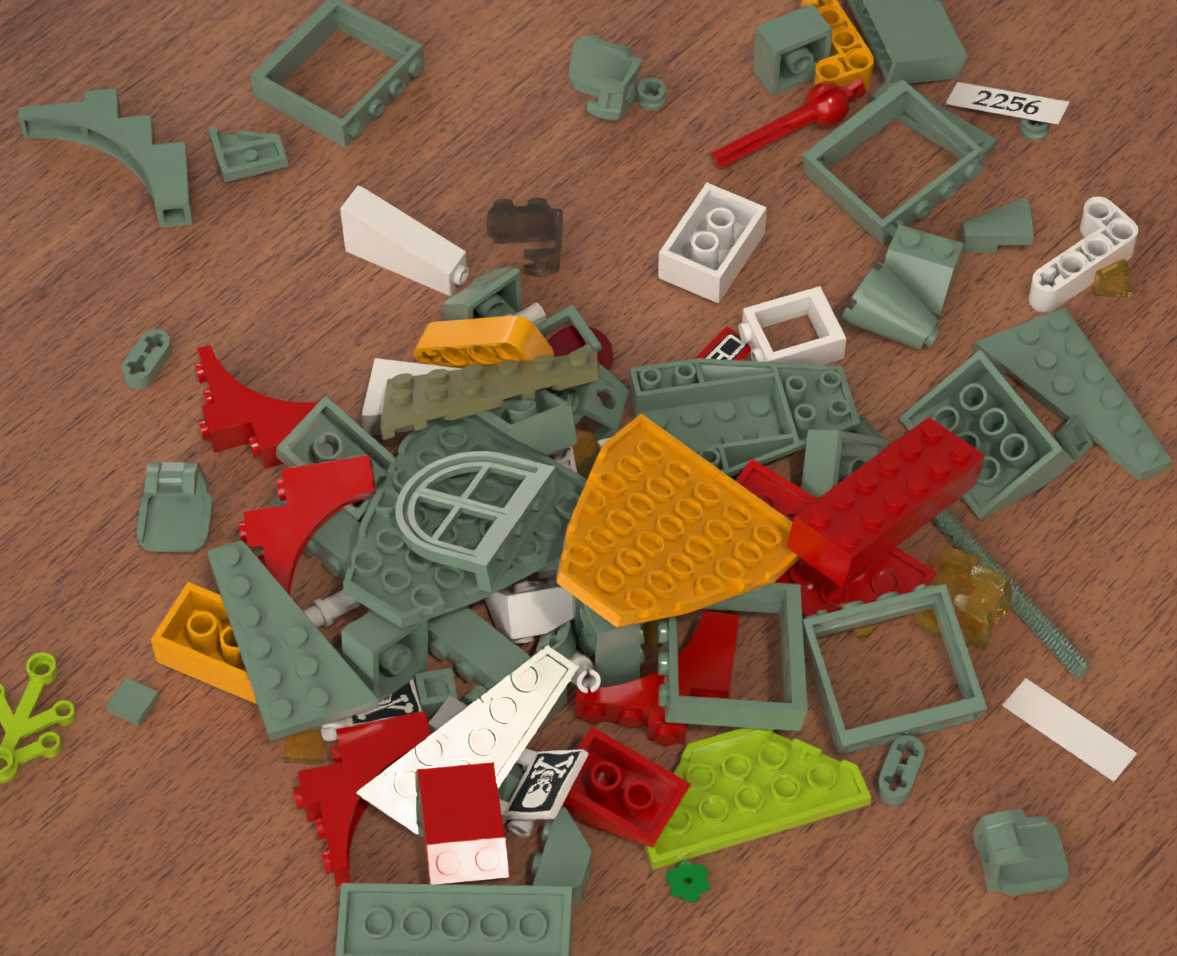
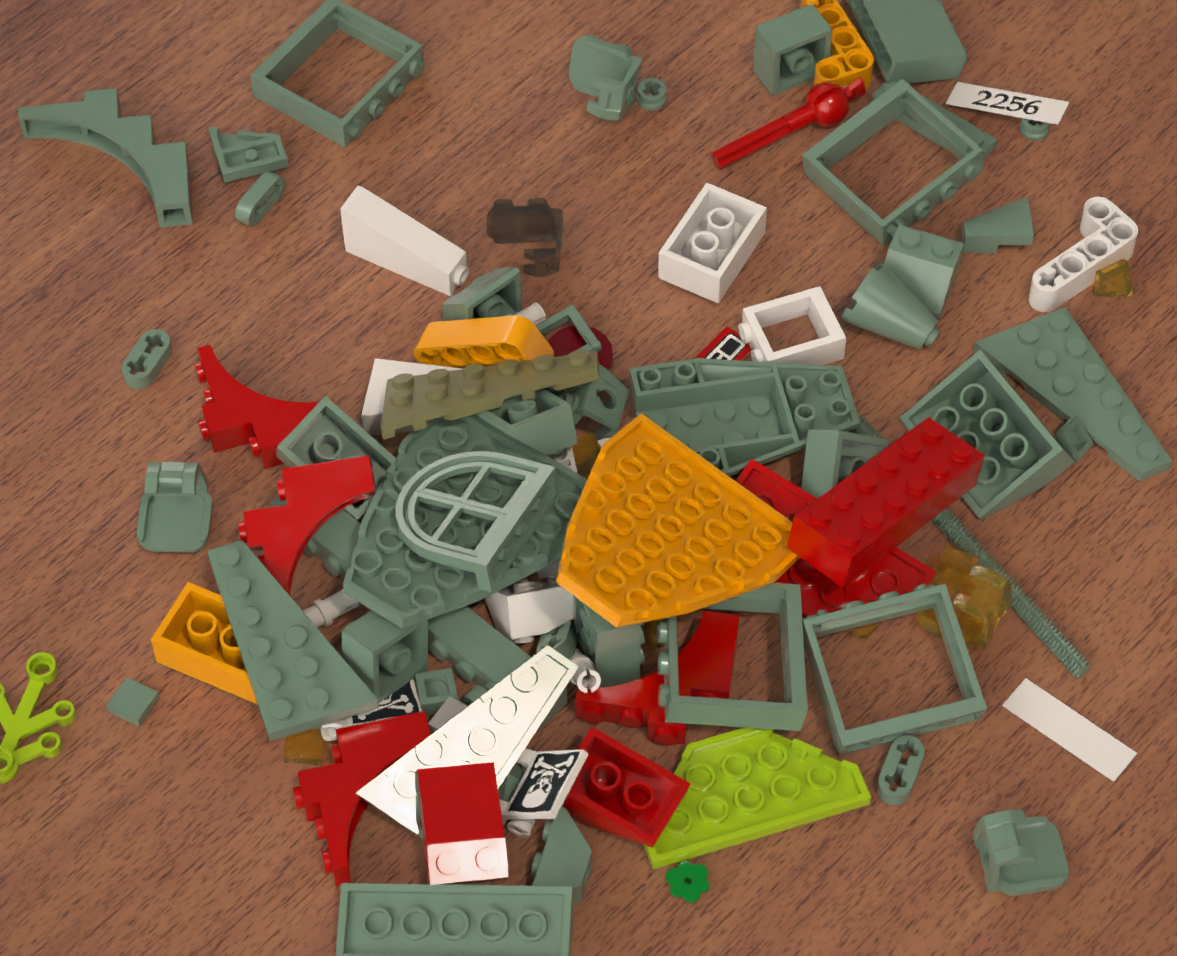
(260, 198): none -> sand green beam

